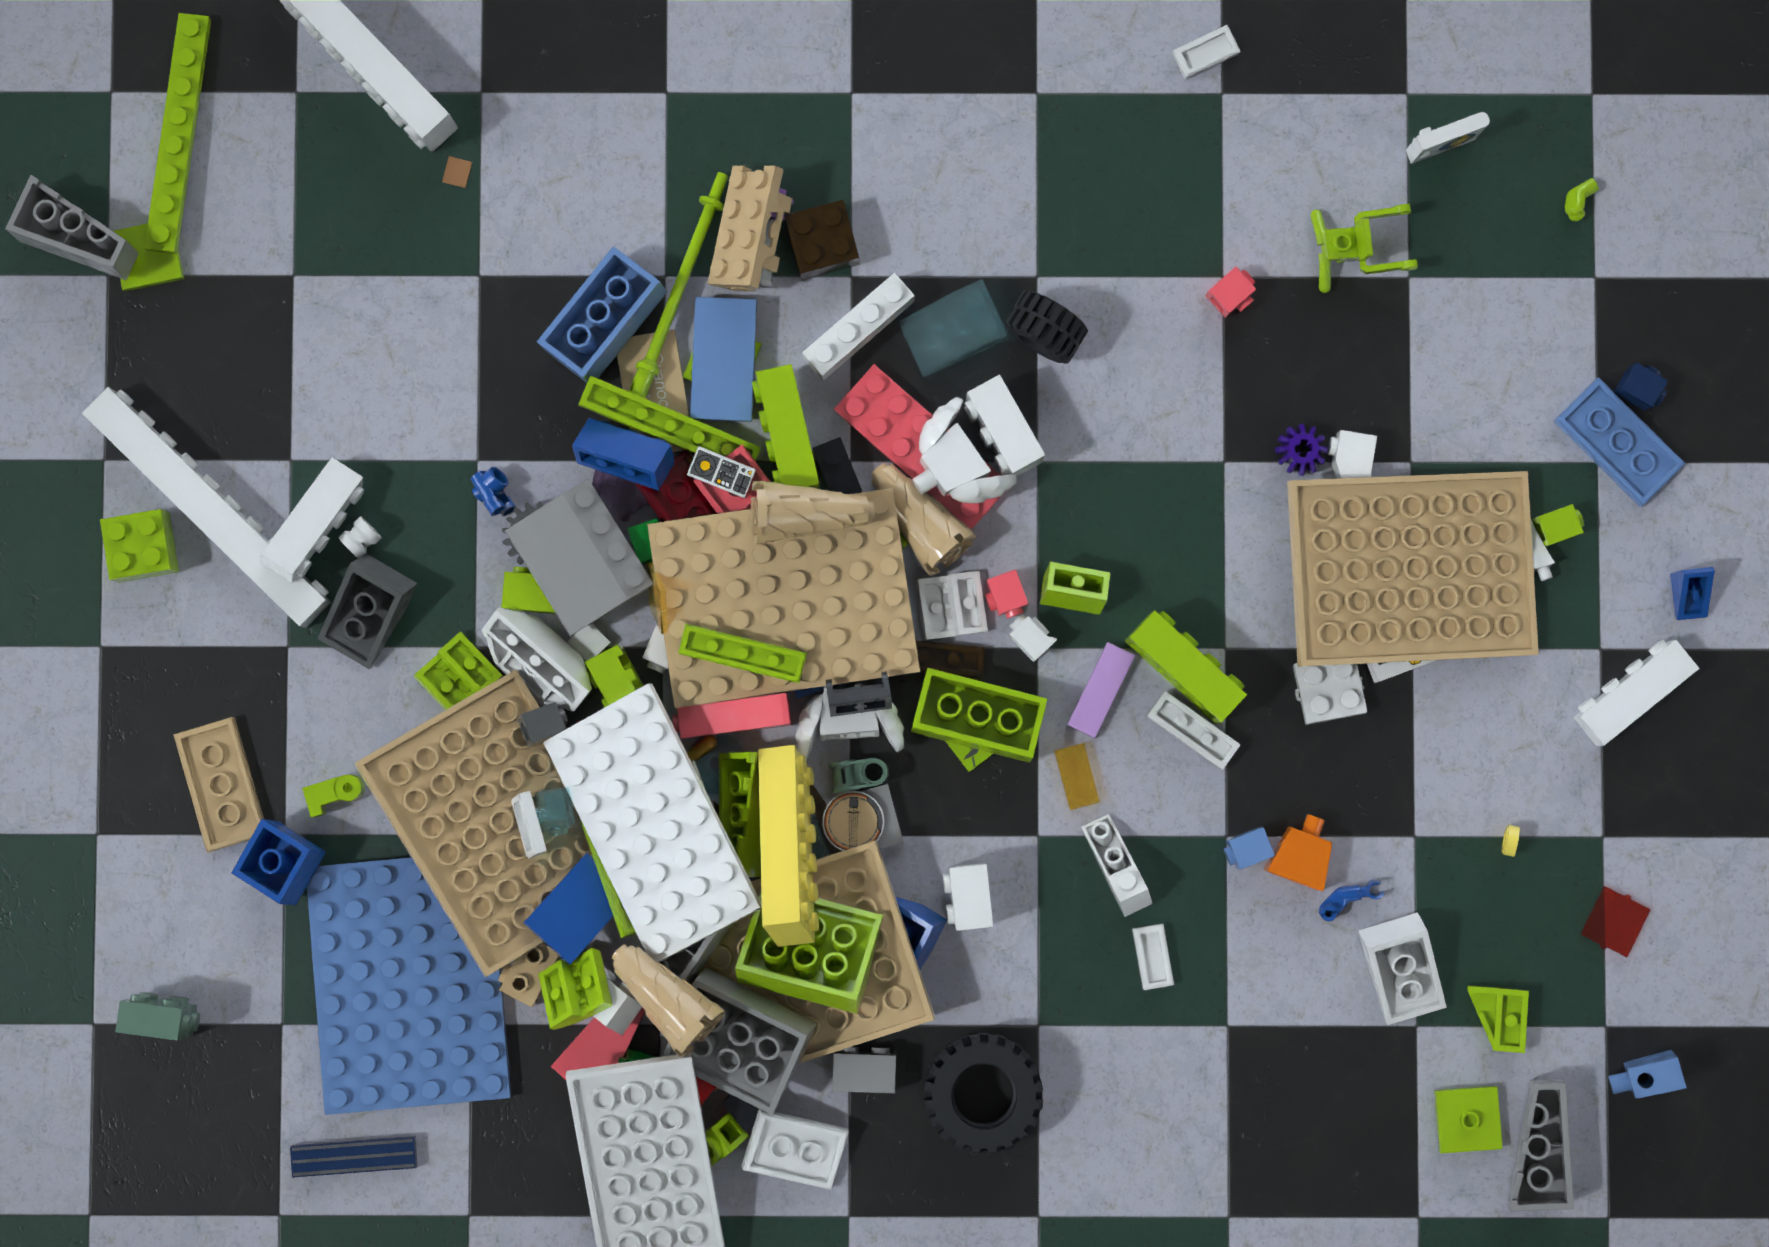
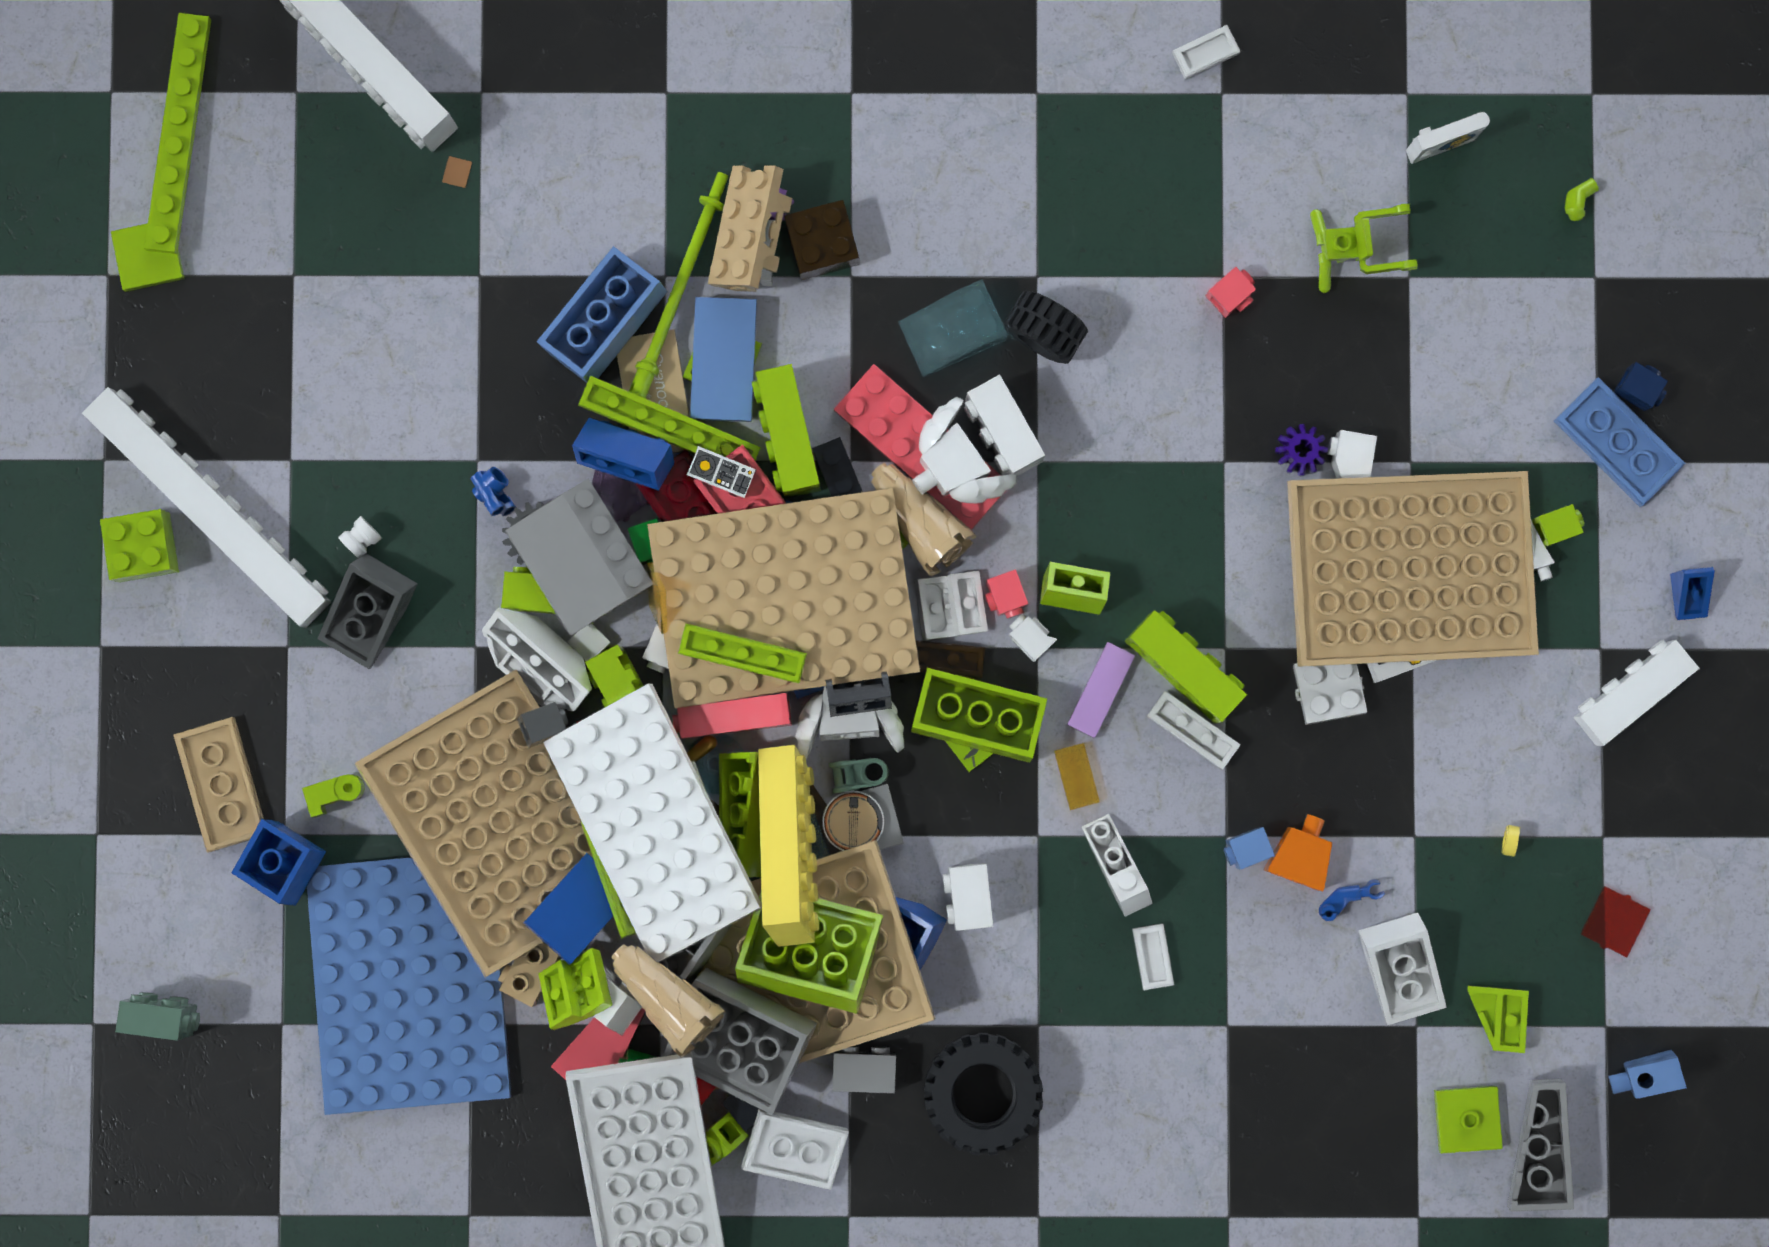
(63, 229): light grey wedge -> none
(312, 520): white brick -> none
(353, 1156): dark blue tile -> none
(456, 672): lime slope -> none
(528, 824): white tile -> none
(555, 811): clear light blue brick -> none
(802, 511): tan cone -> none
(858, 326): white brick -> none

